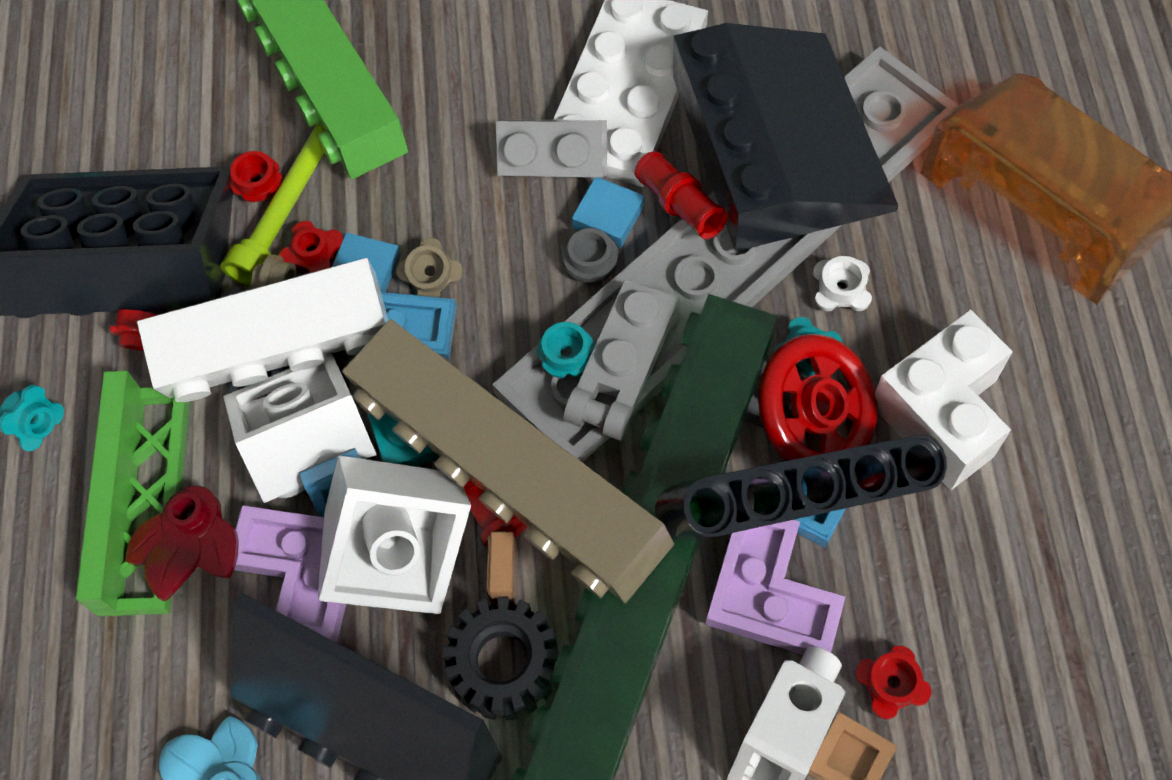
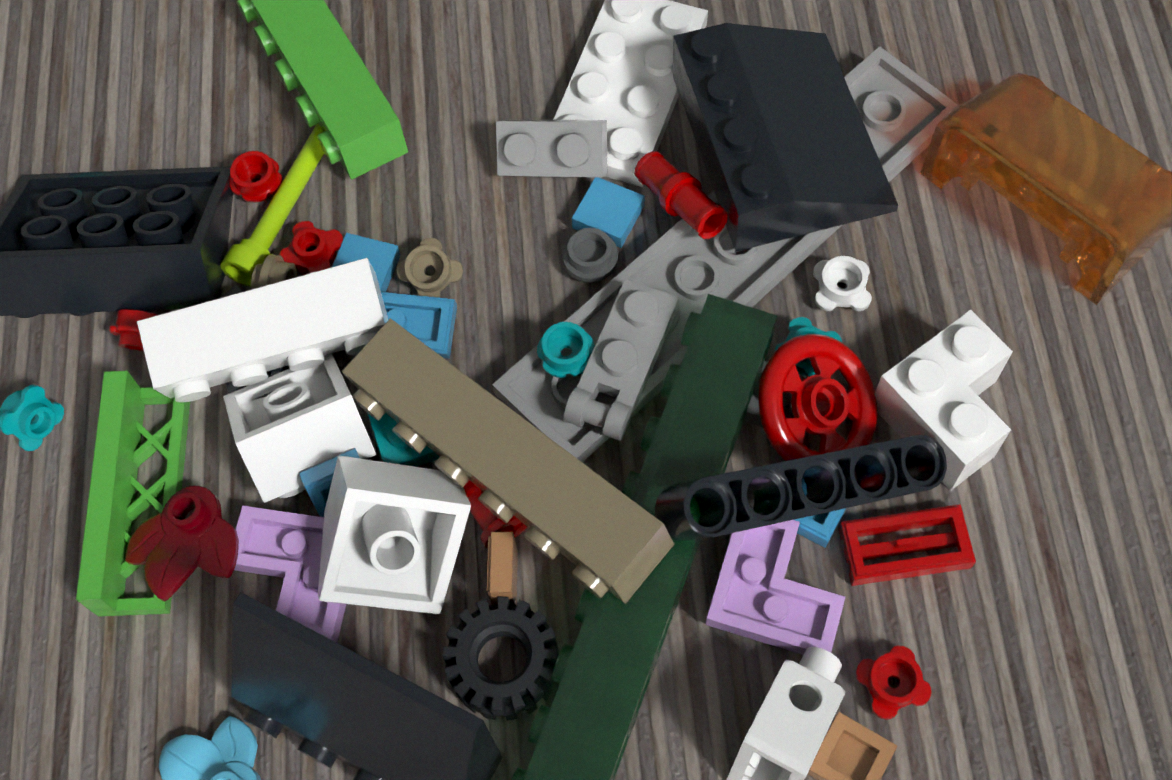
(907, 568): none -> red tile

